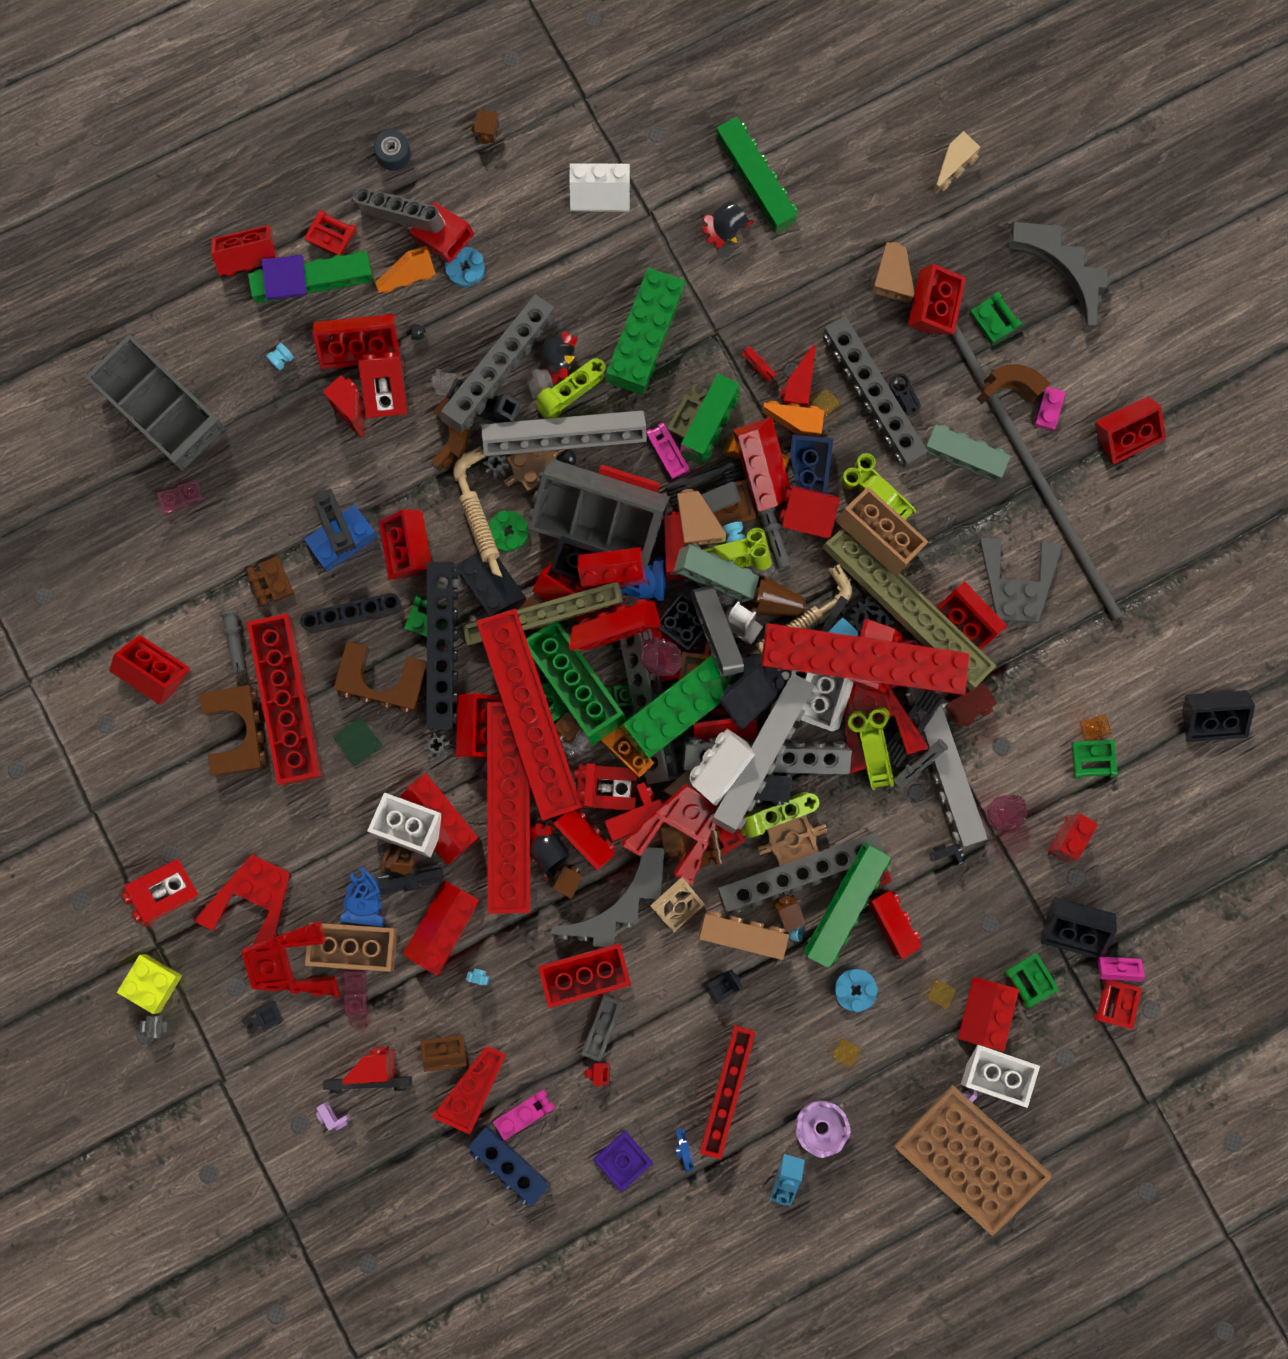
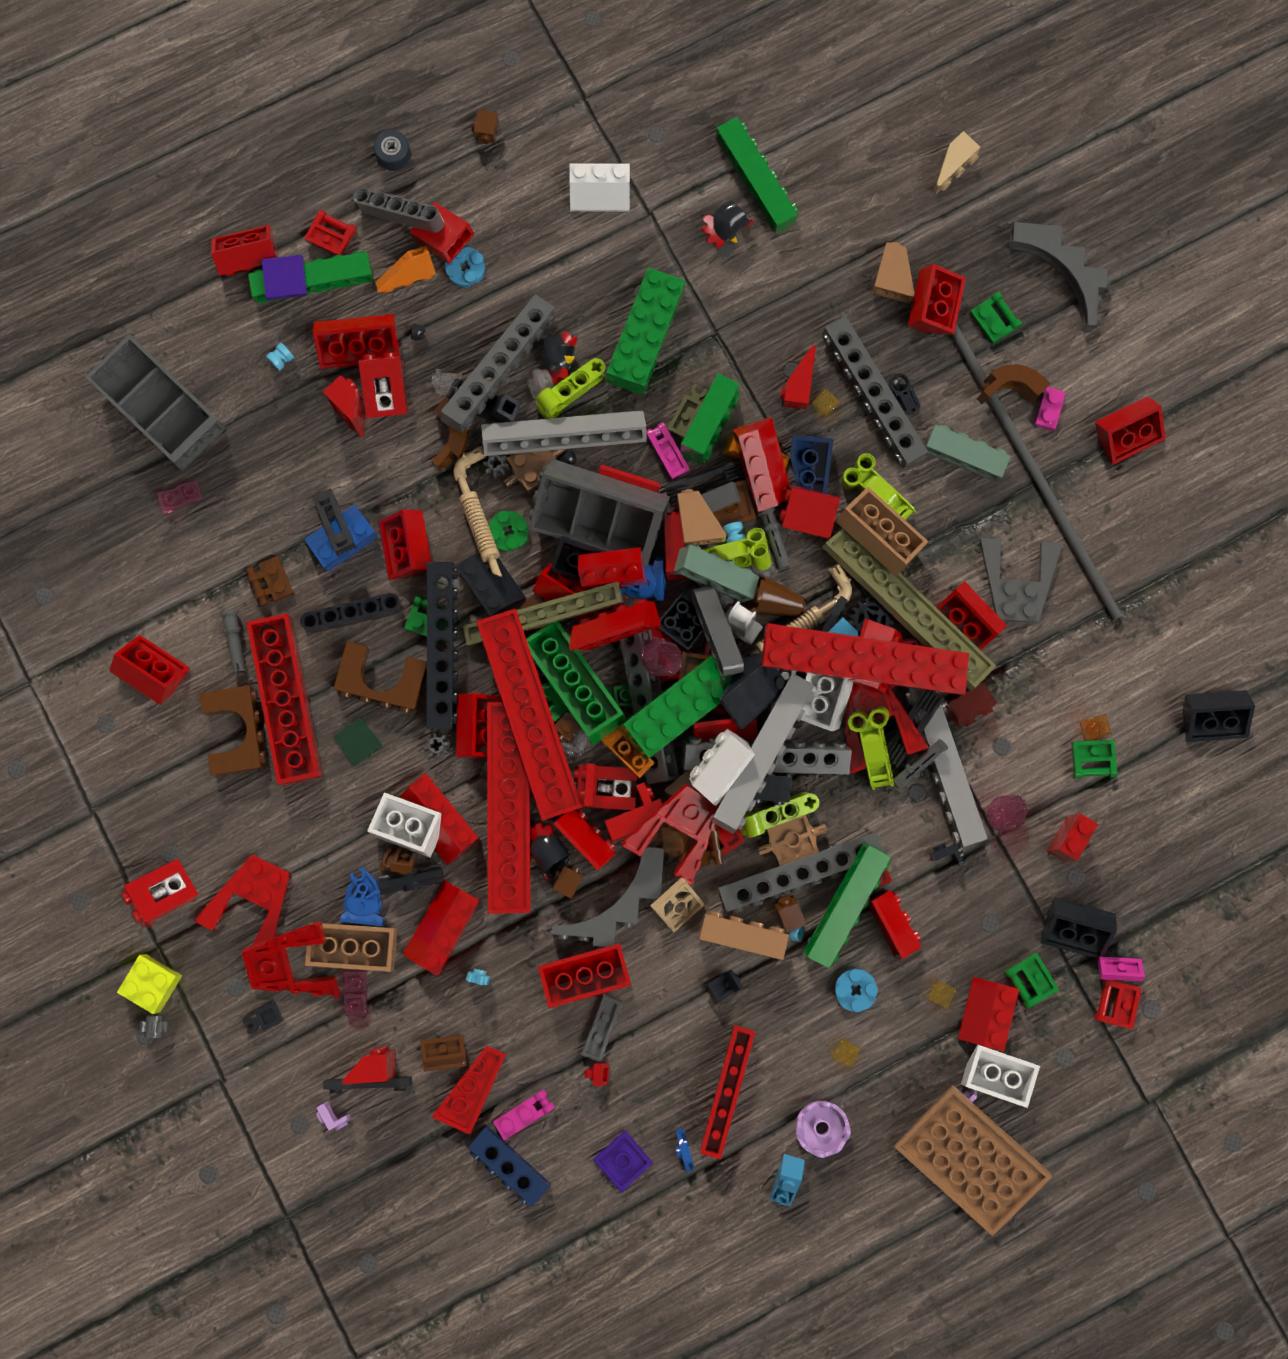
(758, 363): red axle -> none
(796, 418): orange slope -> none

